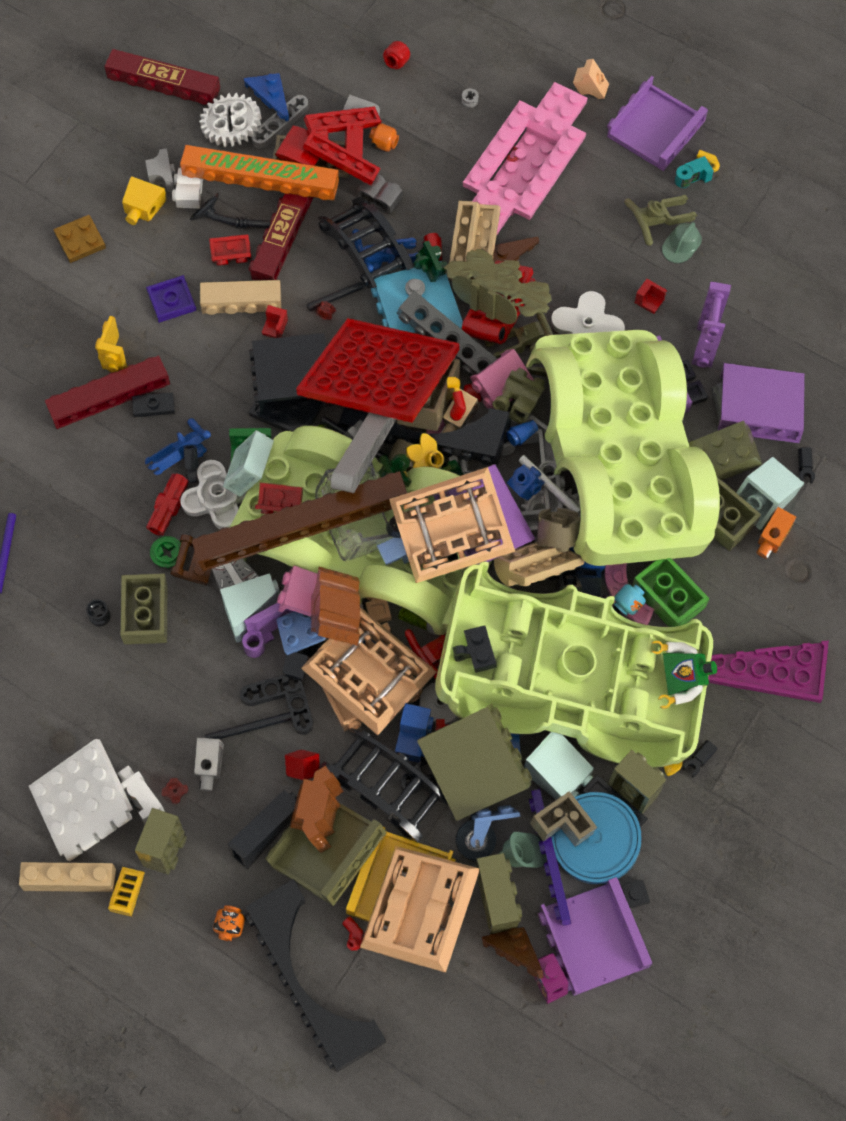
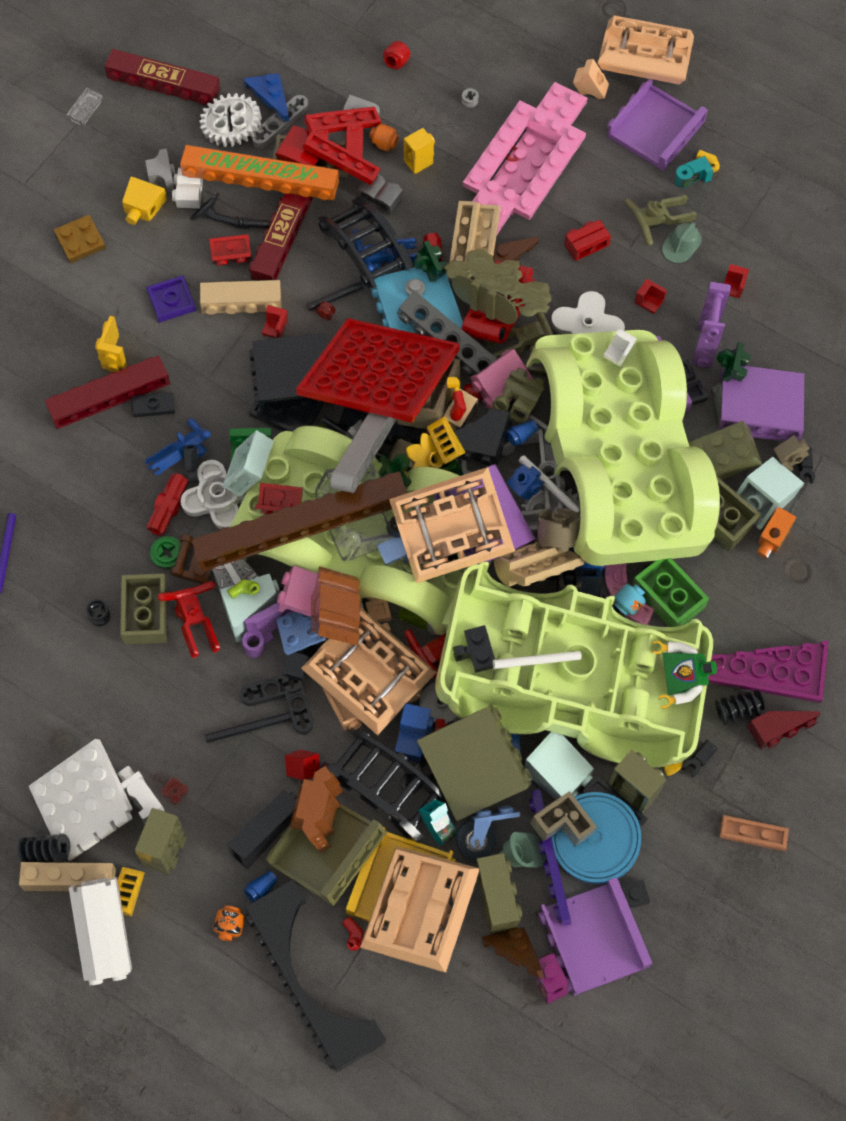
(44, 849): none -> black piece
(84, 106): none -> clear plate
(100, 930): none -> white brick
(190, 611): none -> red piece
(208, 752): light grey torso -> none
(245, 587): none -> lime arm
(260, 887): none -> blue cone
(419, 150): none -> yellow brick
(438, 822): none -> teal leg
(439, 443): none -> yellow slope
(537, 659): none -> white bar
(587, 240): none -> red brick
(619, 347): none -> white panel
(646, 50): none -> light nougat piece
(732, 360): none -> dark green hips
(736, 278): none -> red panel
(739, 706): none -> black piece
(753, 833): none -> nougat tile
(776, 725): none -> dark red slope
(792, 452): none -> dark tan brick

